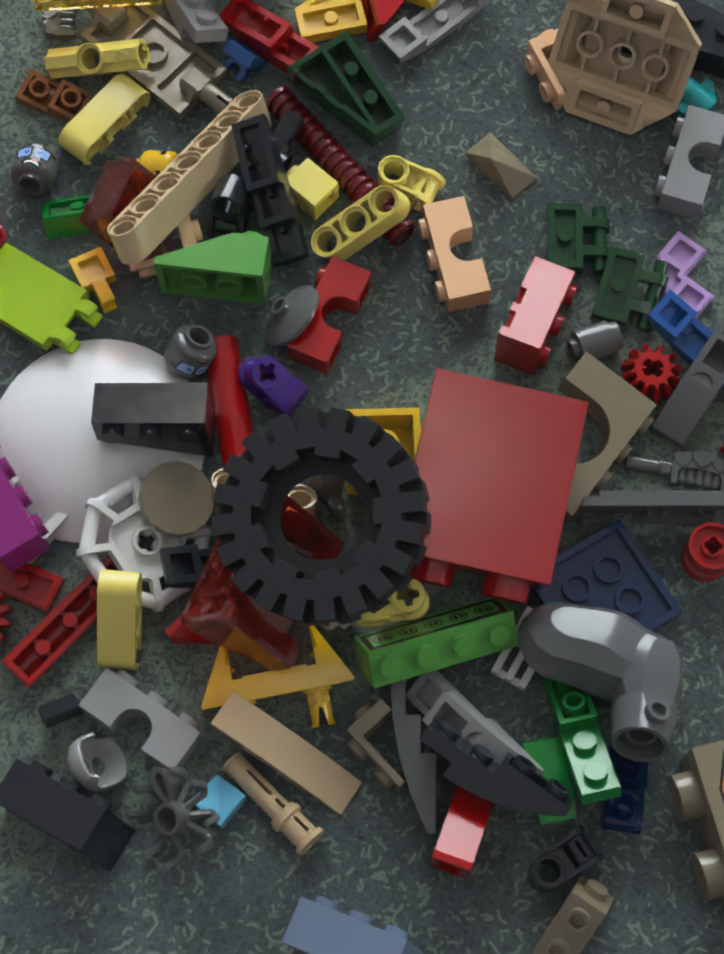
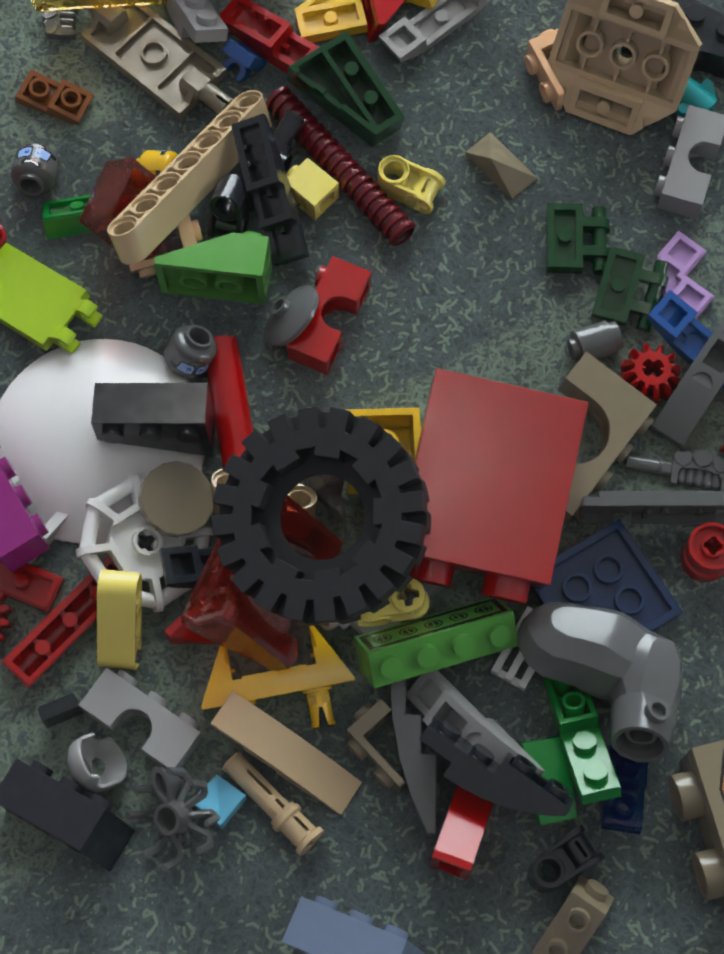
(95, 275): yellow plate -> none
(103, 117): light yellow beam -> none
(114, 58): light yellow piece -> none
(277, 386): dark purple piece -> none
(344, 223): light yellow beam -> none
(460, 282): light nougat arch -> none
(535, 316): wedge -> none

